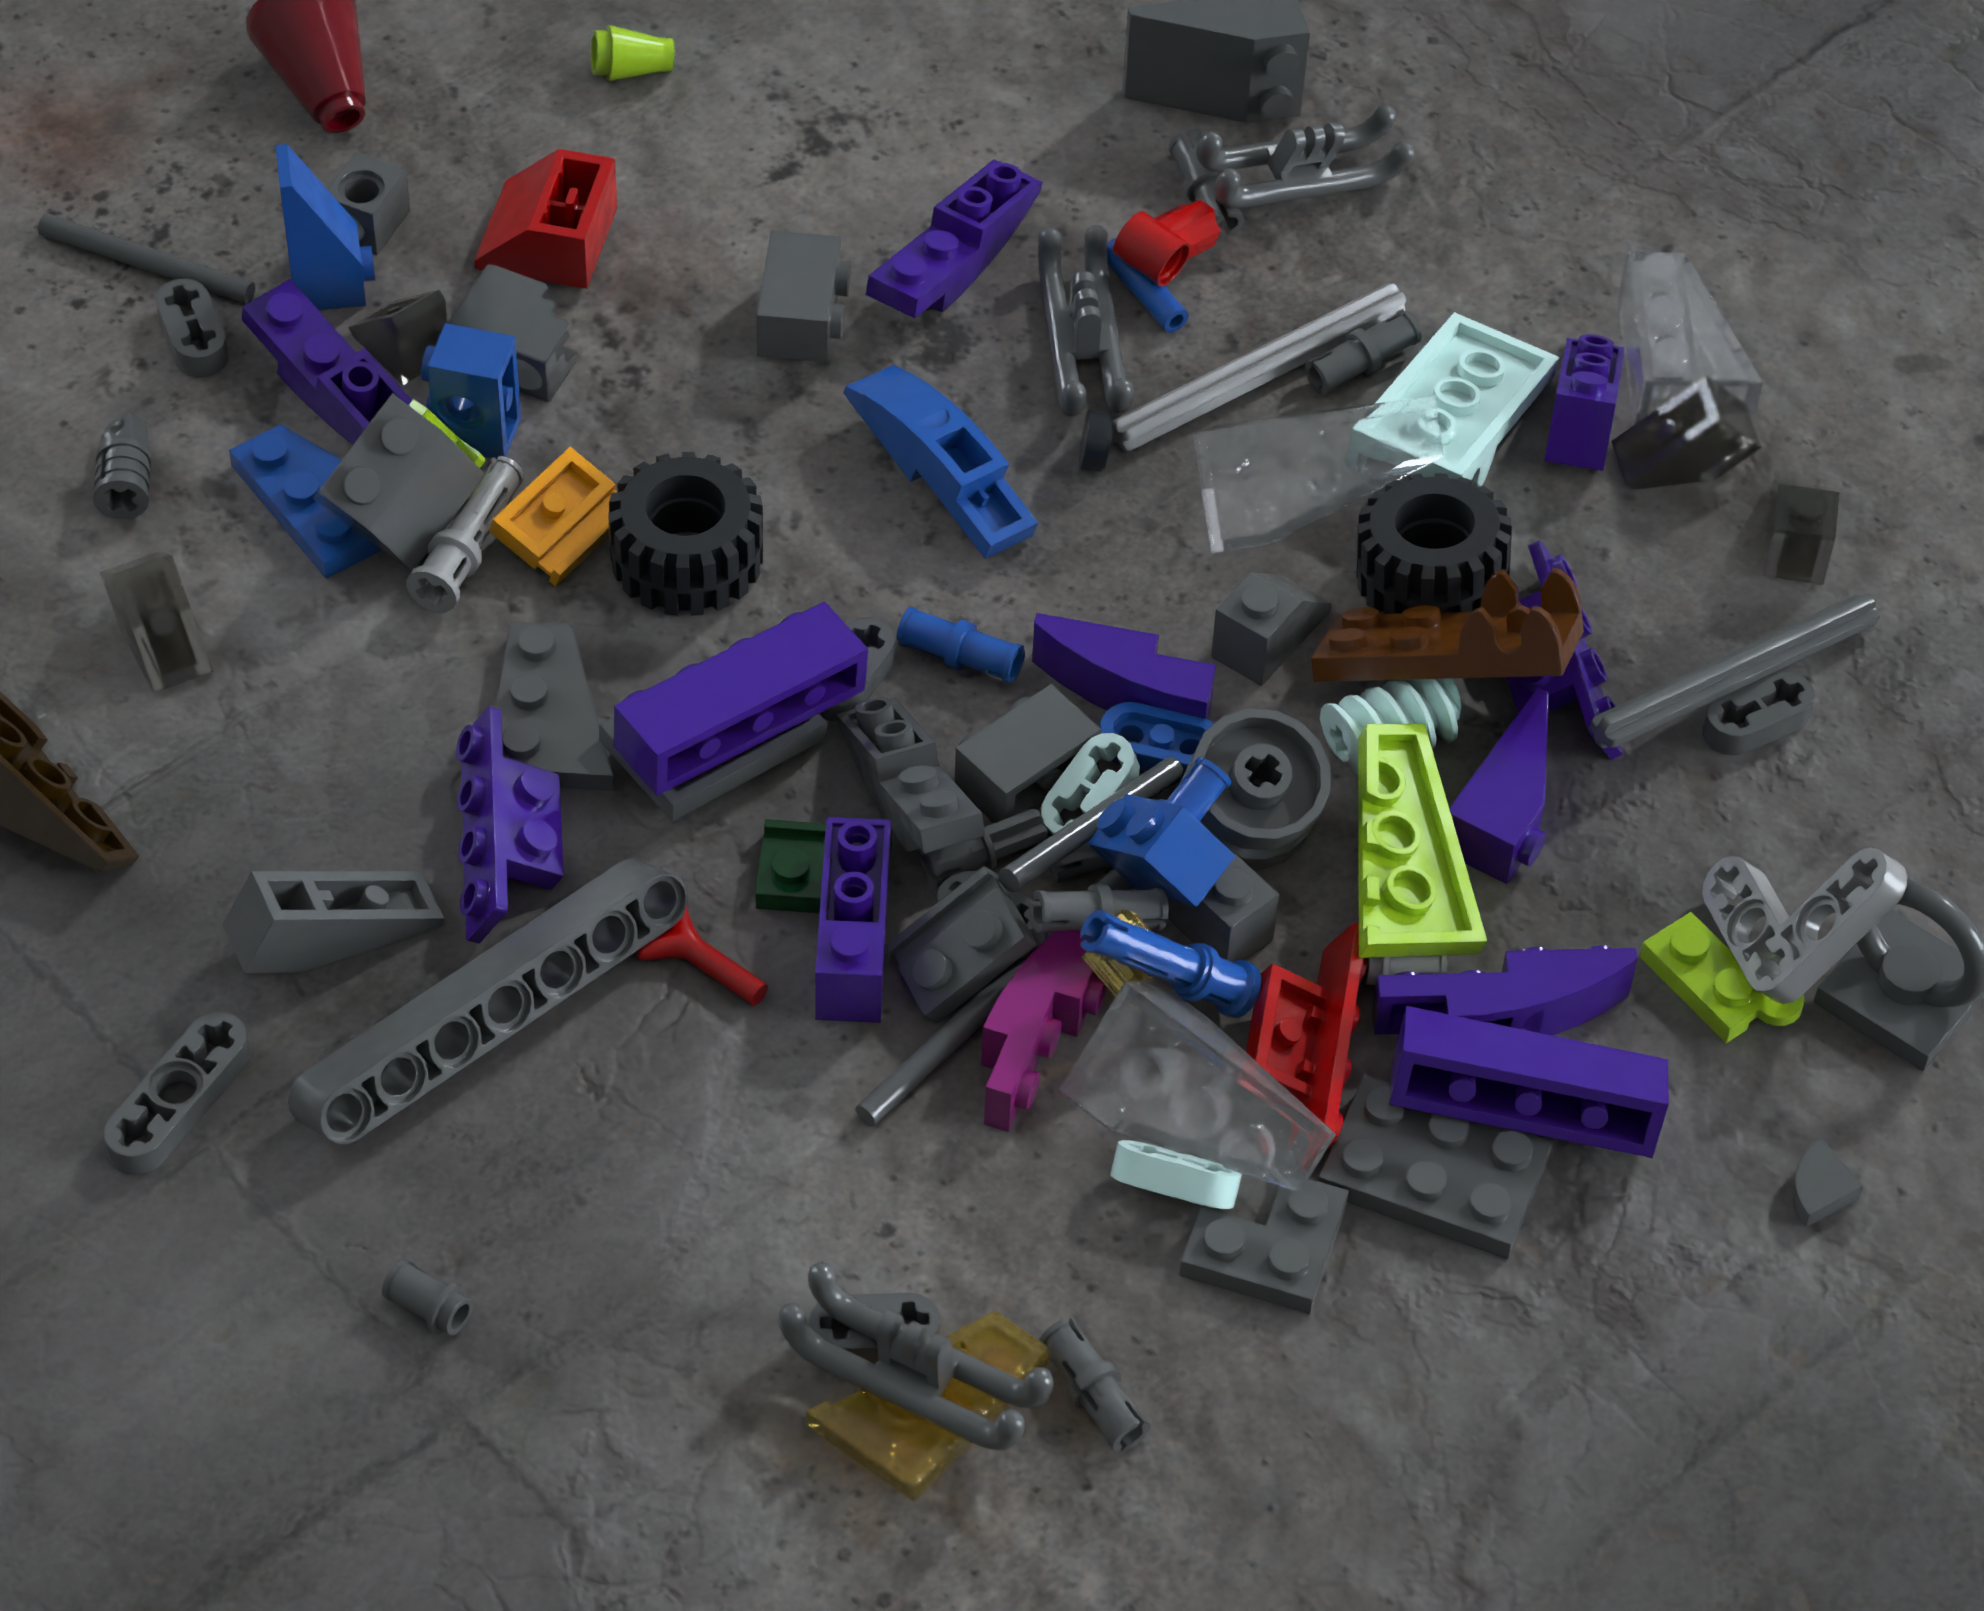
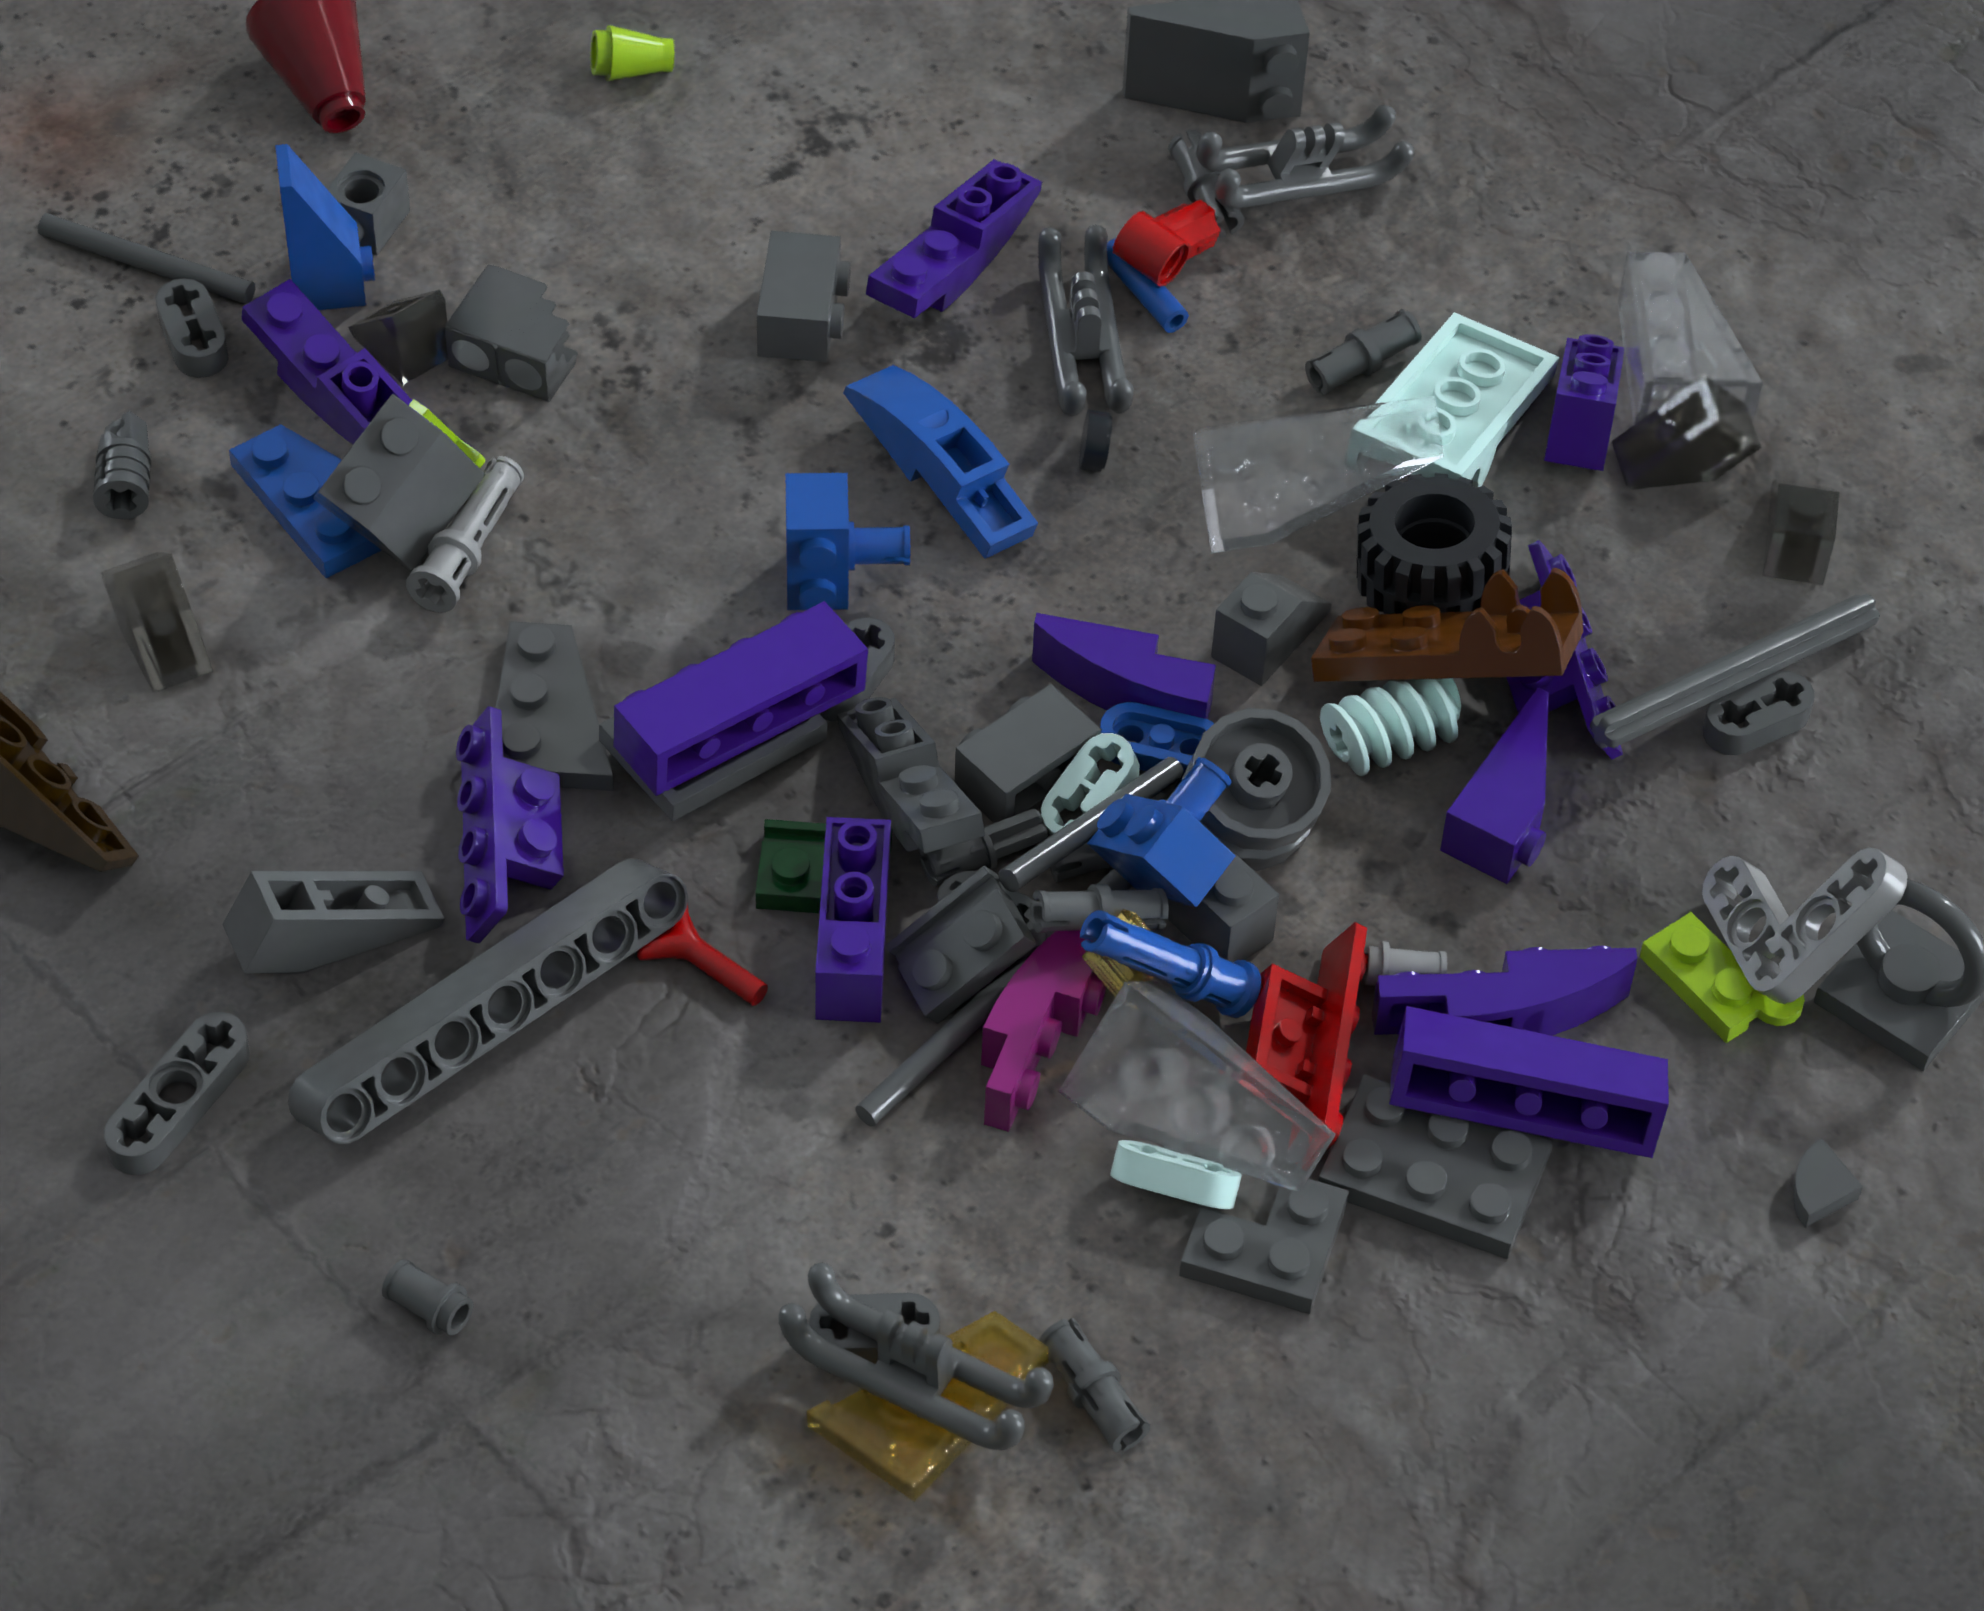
(475, 387): blue brick -> none
(553, 219): red slope -> none
(558, 516): light orange plate -> none
(690, 569): black tyre -> none
(826, 545): none -> blue brick
(960, 644): blue pin -> none
(1255, 368): light grey axle -> none
(1409, 855): lime wing -> none

